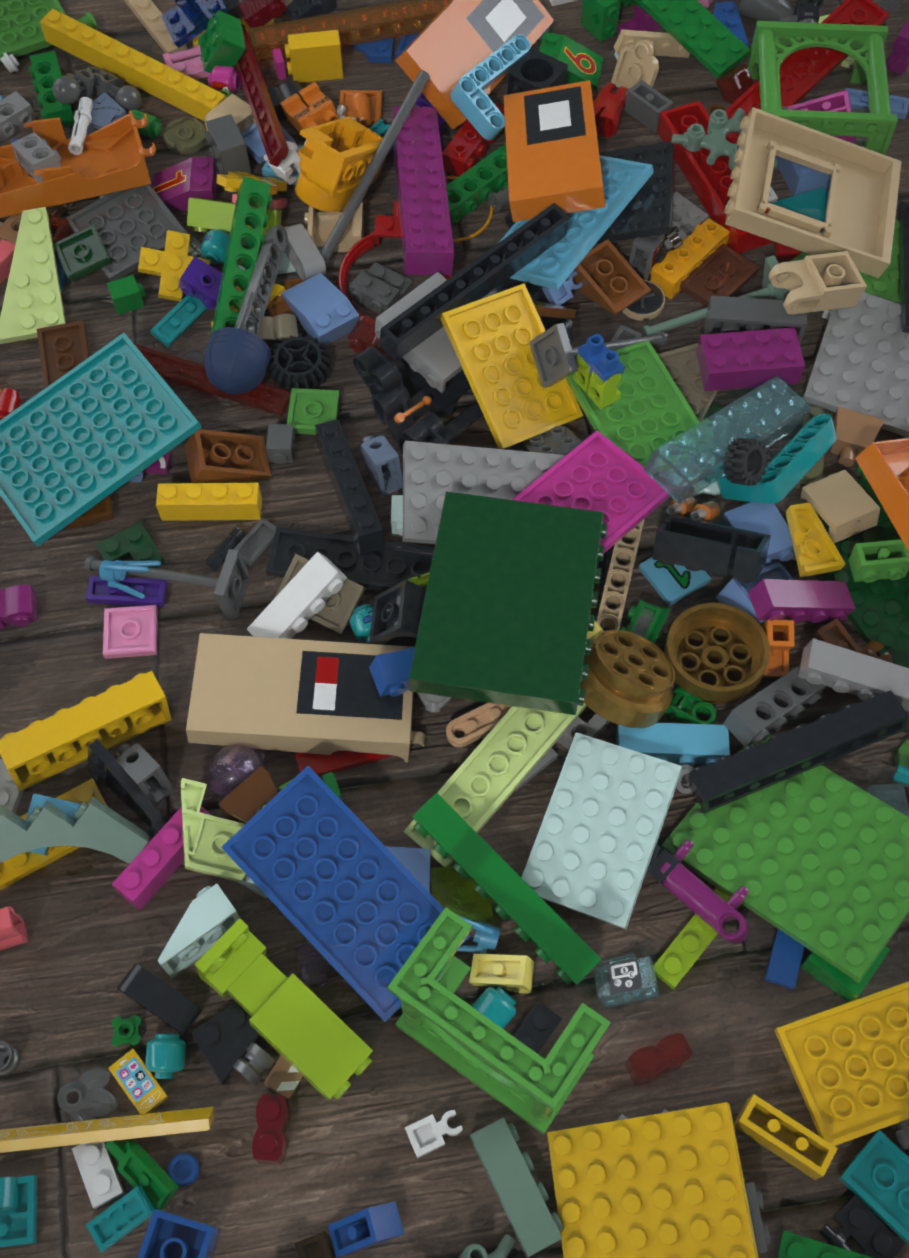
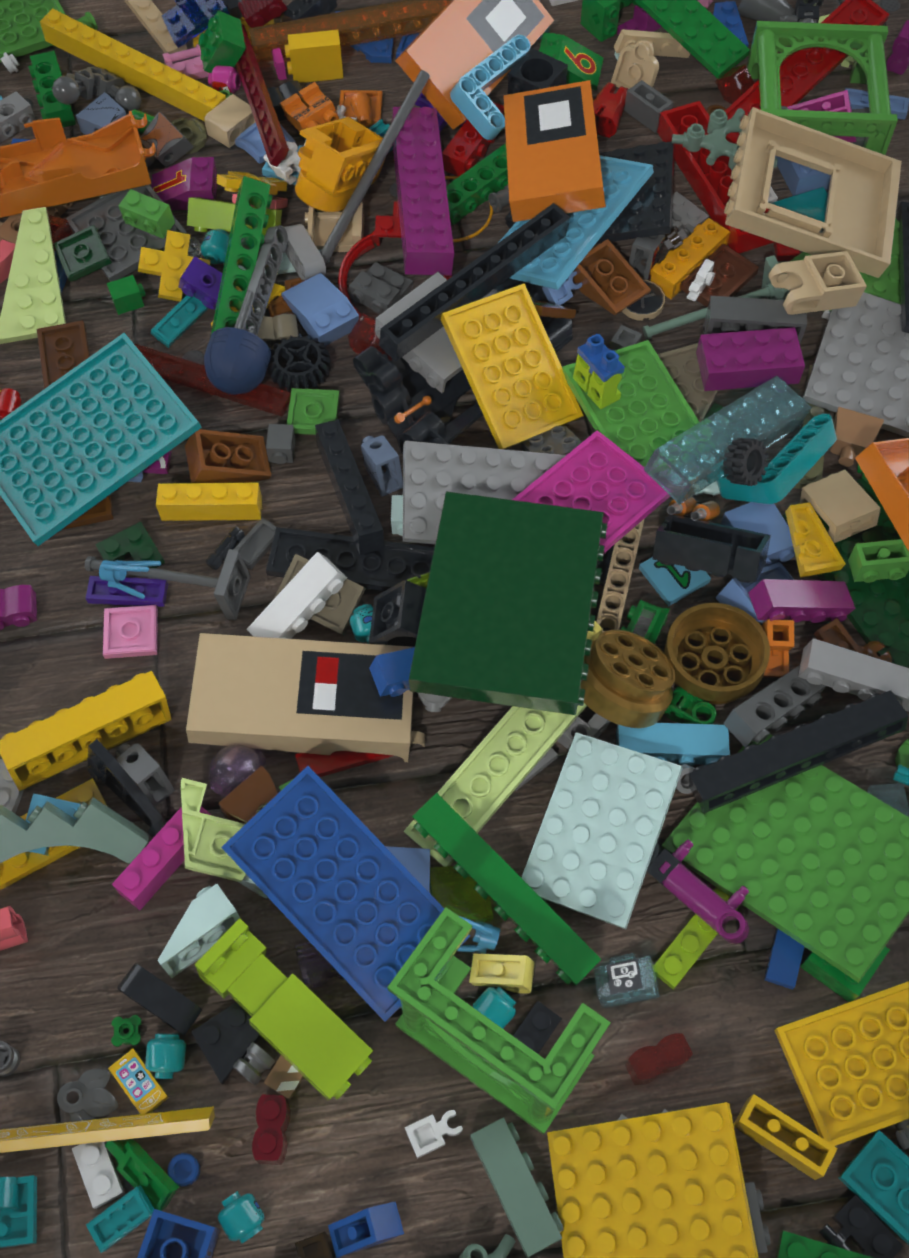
(35, 154): light grey brick -> none
(82, 119): white pin -> none
(146, 213): none -> bright green brick
(167, 139): none -> torso
(227, 145): dark grey brick -> none
(241, 1217): none -> teal head
(330, 781): green tile -> none
(475, 724): light nougat plate -> none
(557, 359): dark grey tile -> none
(703, 277): none -> white plate

